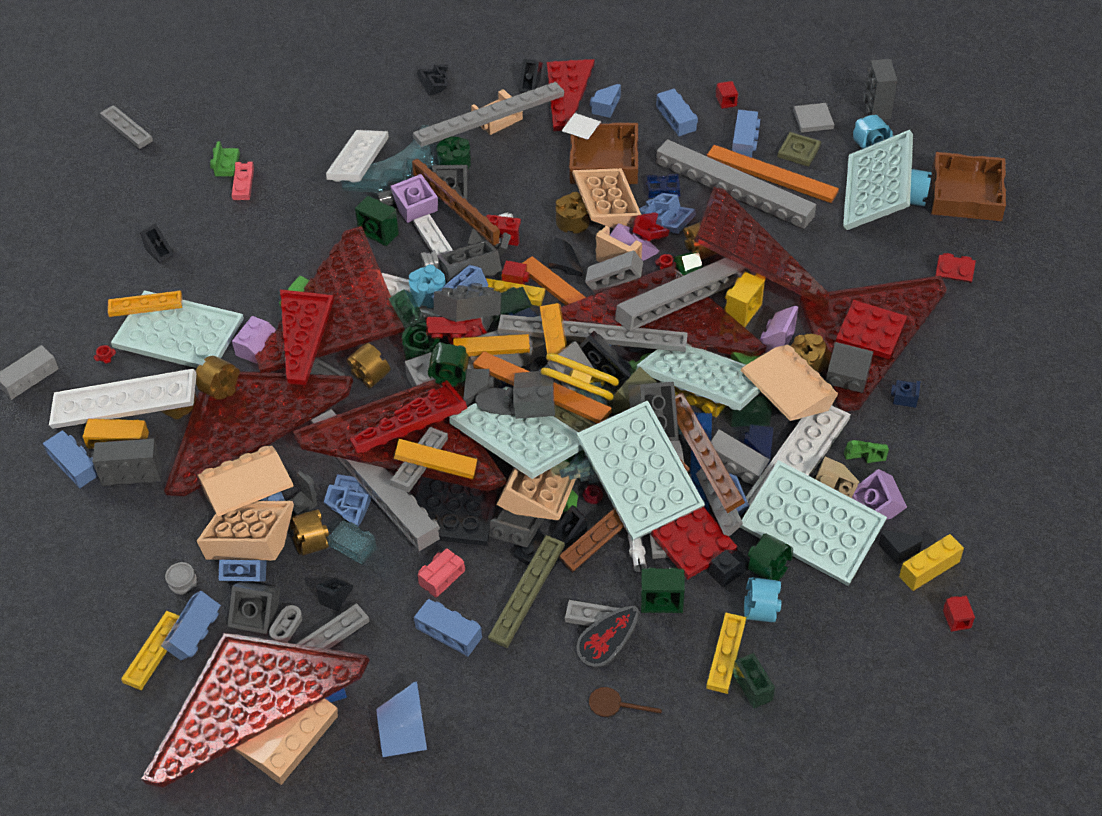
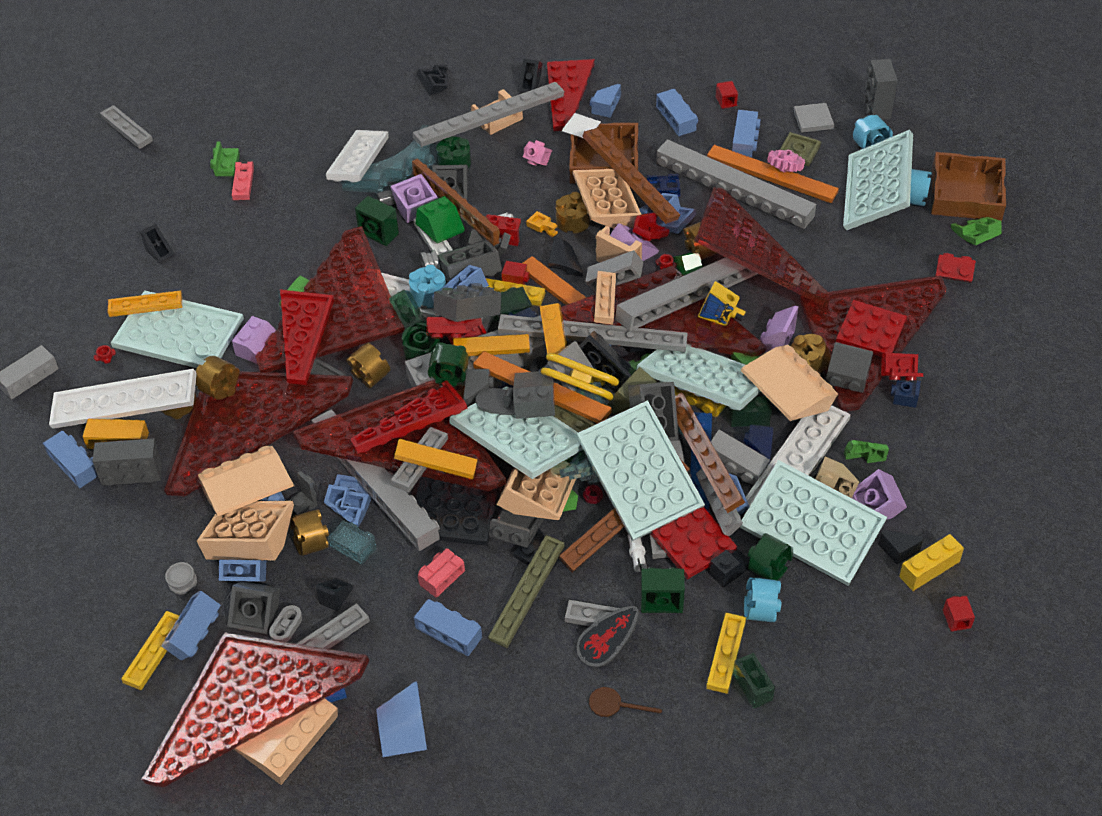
(439, 219): none -> green slope
(537, 153): none -> bright pink brick
(542, 222): none -> light orange plate
(571, 527): black slope -> none
(605, 297): none -> light nougat plate
(631, 175): none -> dark orange plate
(721, 305): none -> torso
(745, 297): yellow brick -> none
(786, 160): none -> bright pink gear
(899, 365): none -> red bracket
(978, 230): none -> bright green slope

